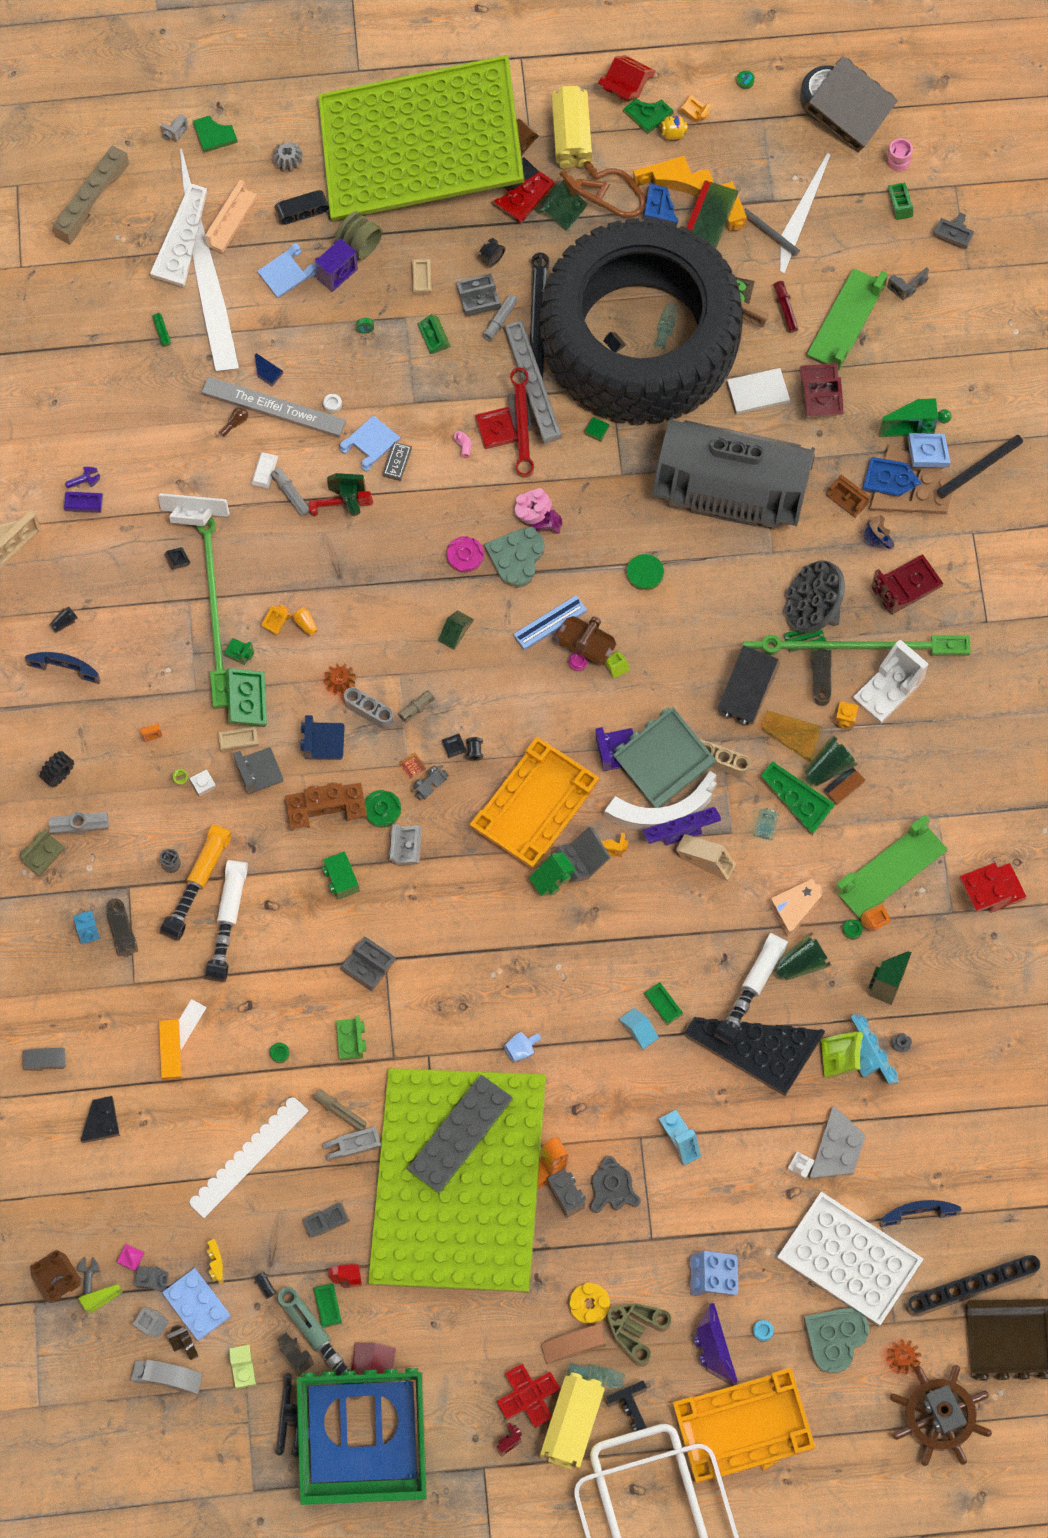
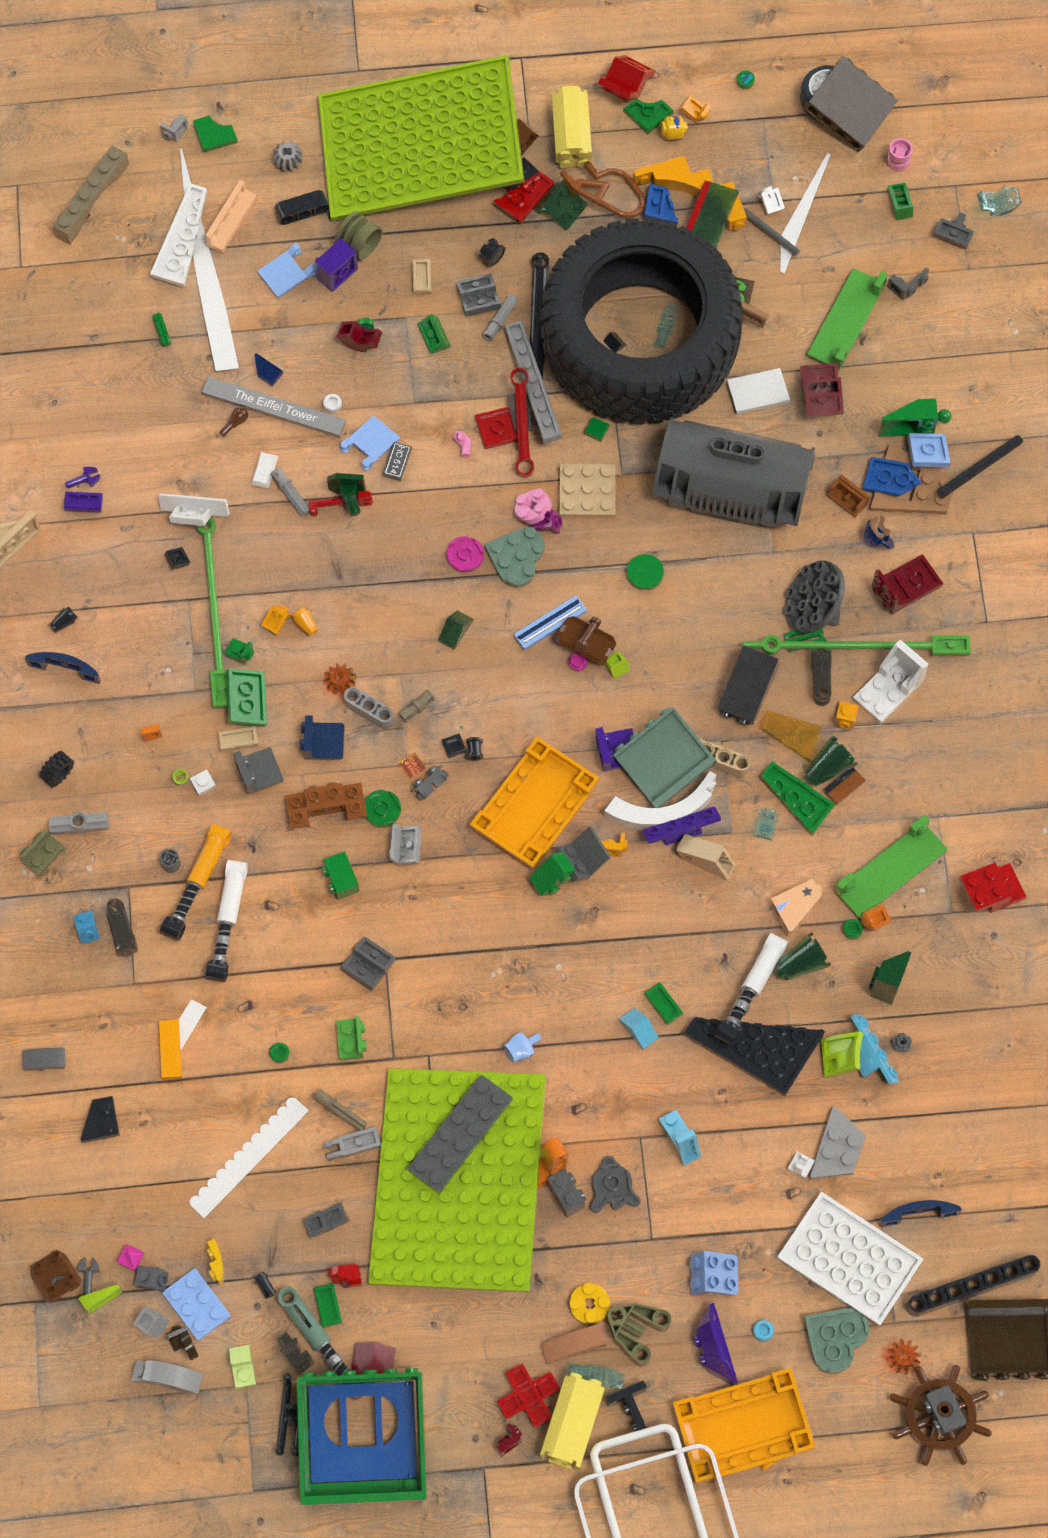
(357, 337): none -> dark red brick
(587, 490): none -> tan plate
(771, 200): none -> white bracket
(783, 298): dark red axle -> none
(1001, 202): none -> clear light blue brick

